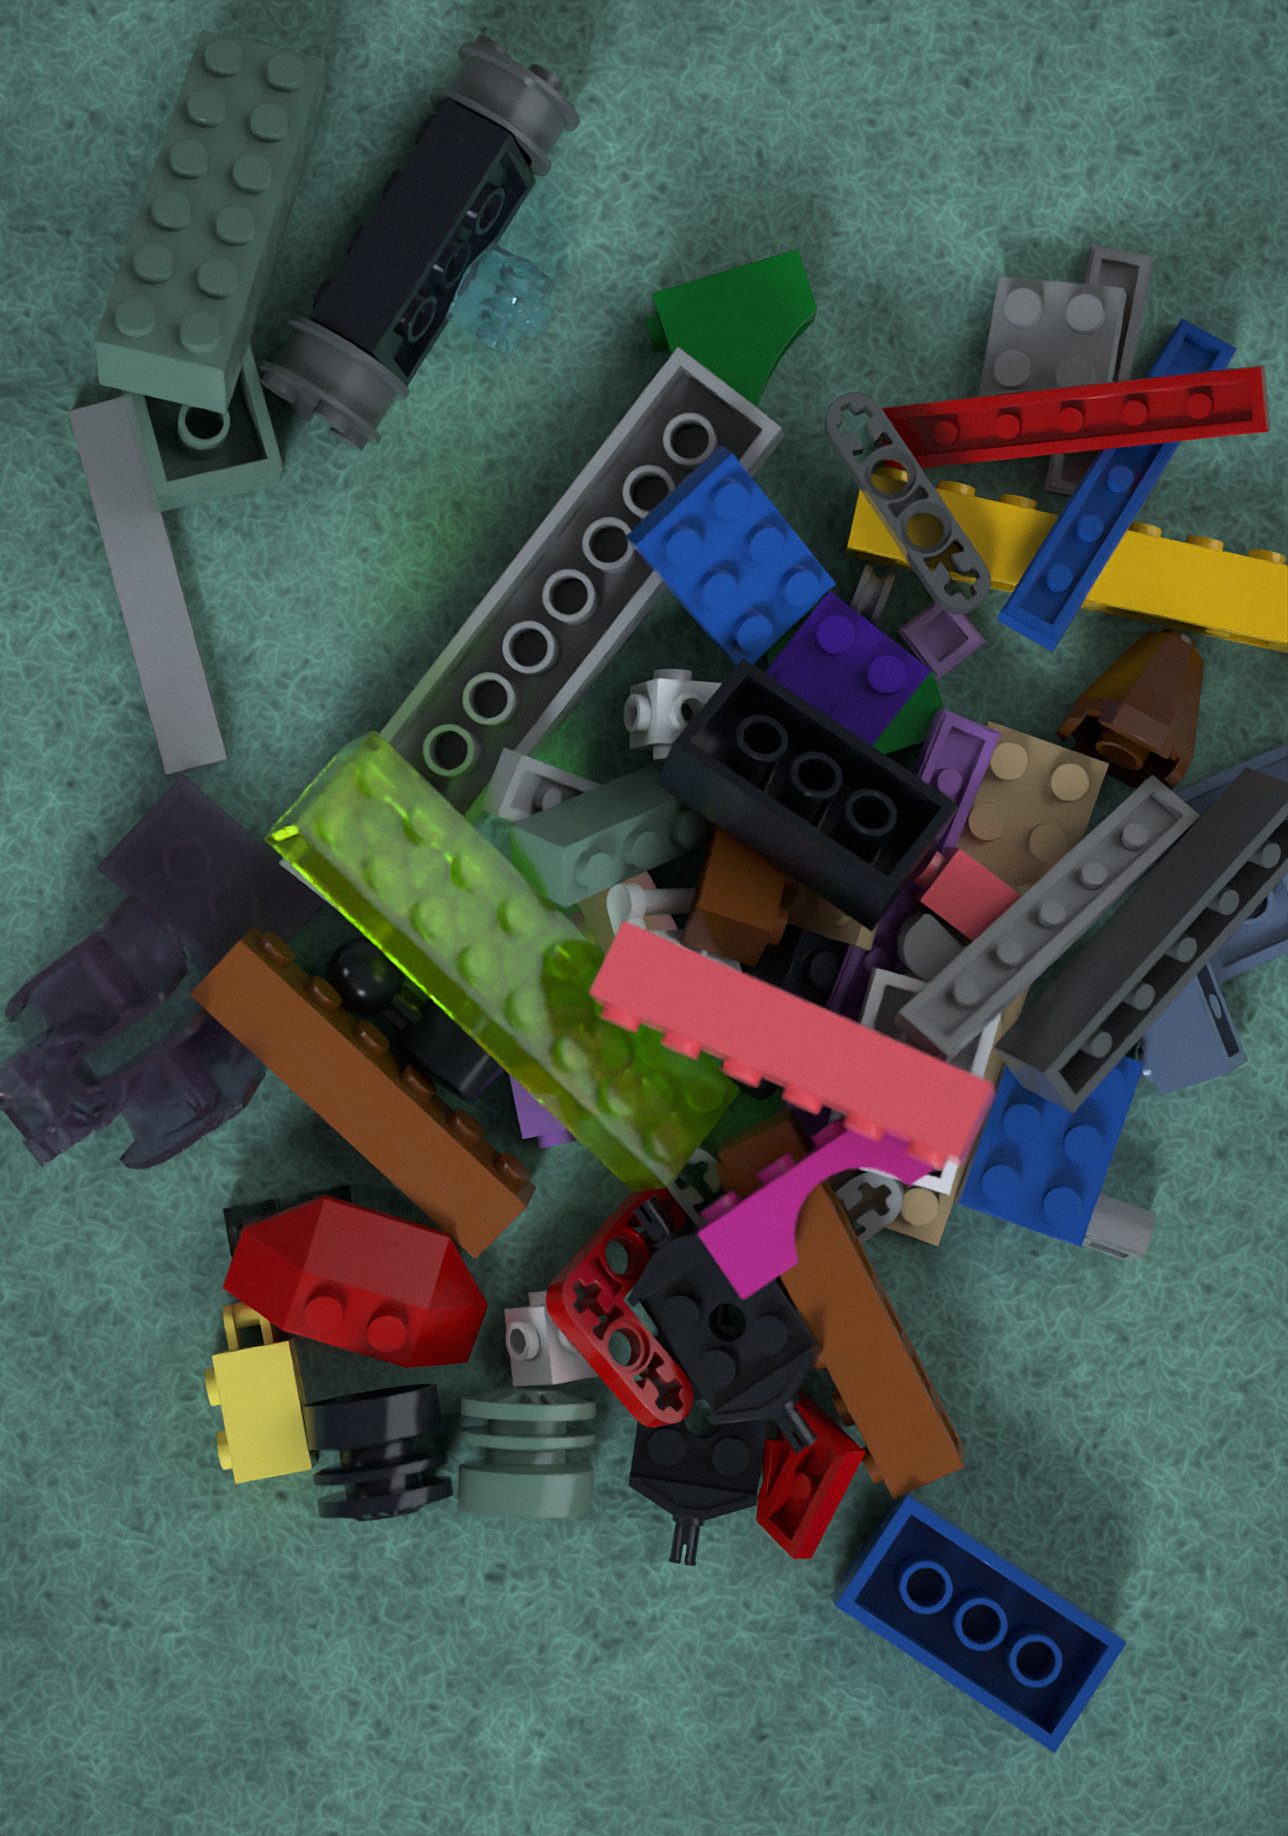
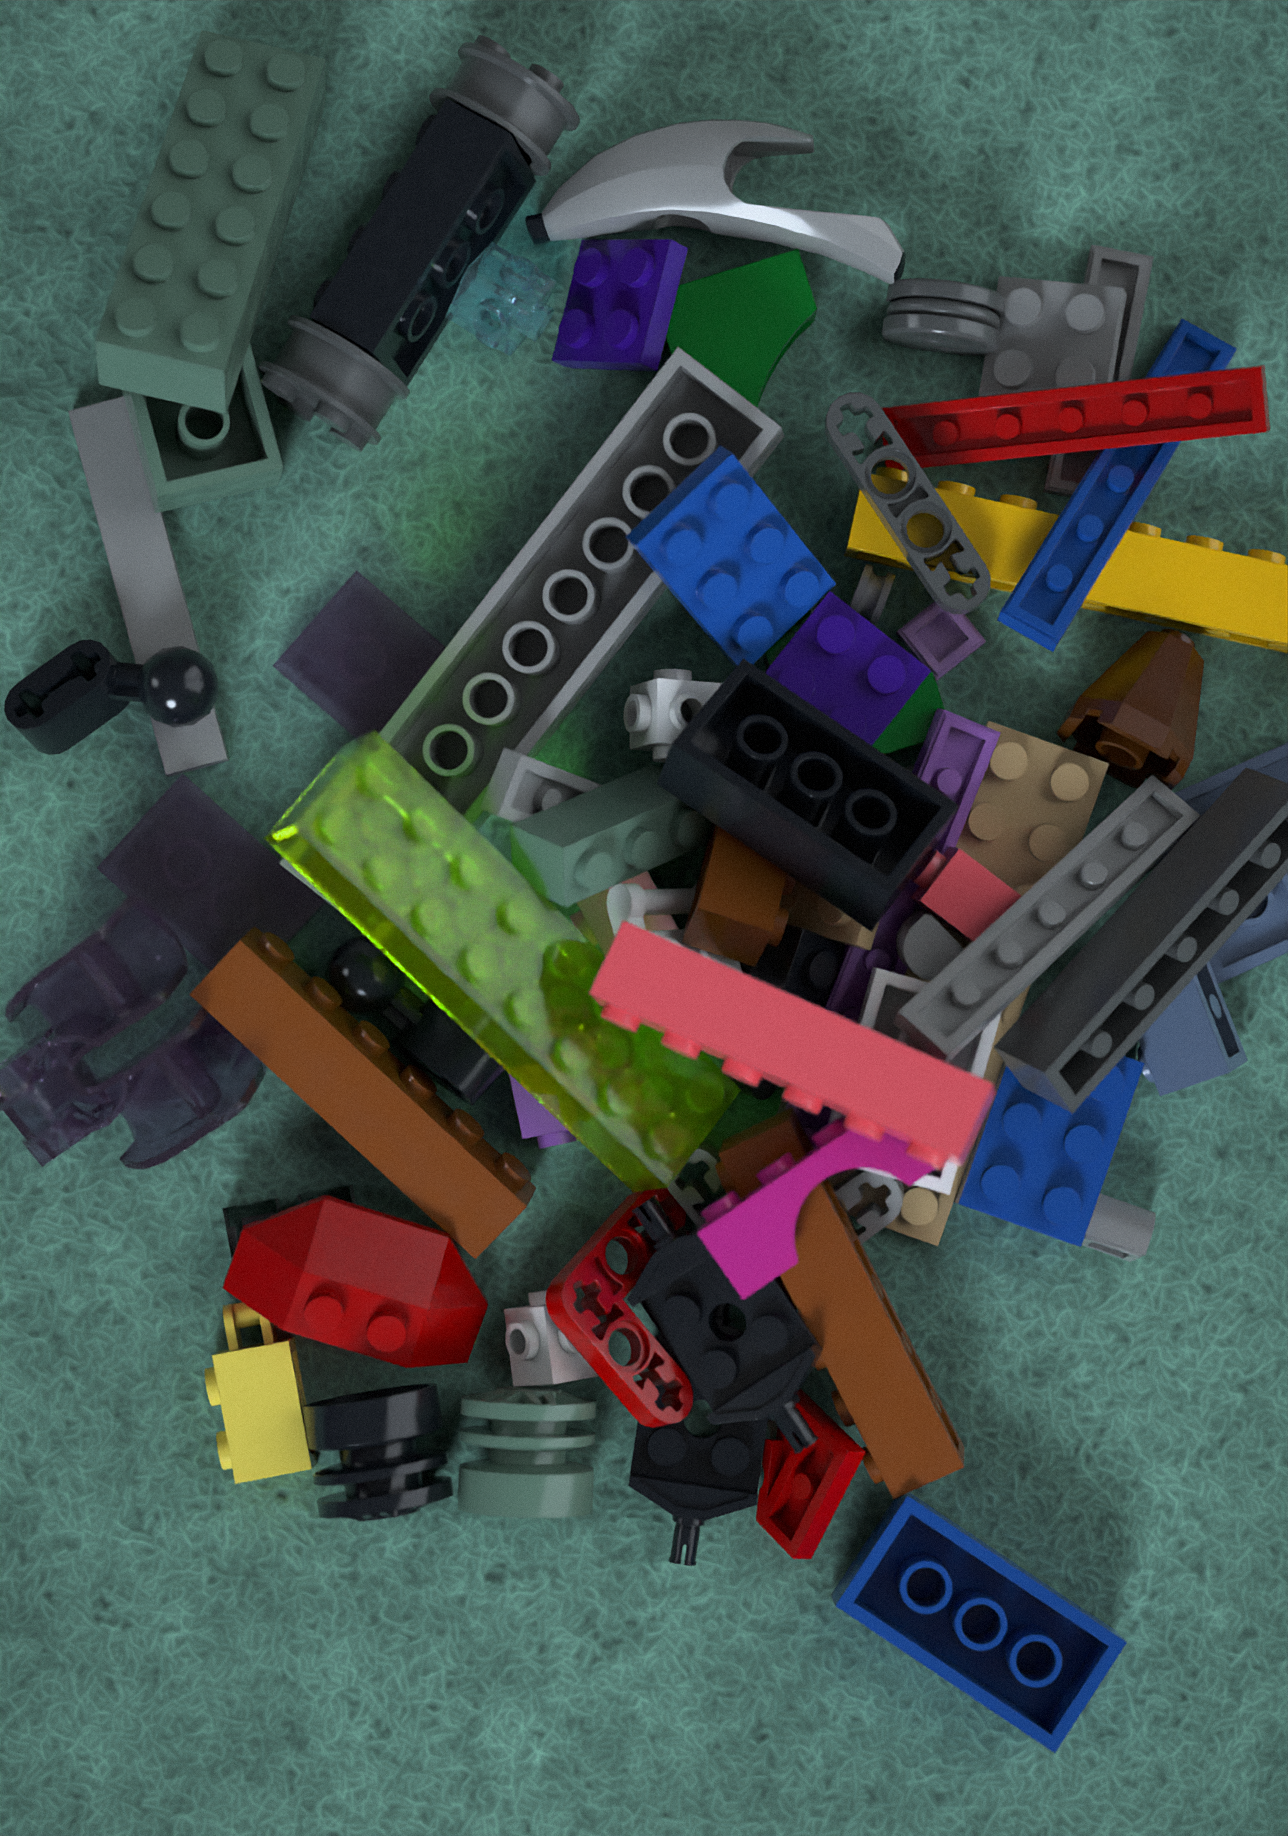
(89, 687): none -> black beam
(359, 657): none -> clear purple plate
(619, 304): none -> dark purple plate
(687, 180): none -> light grey piece
(943, 316): none -> dark grey head

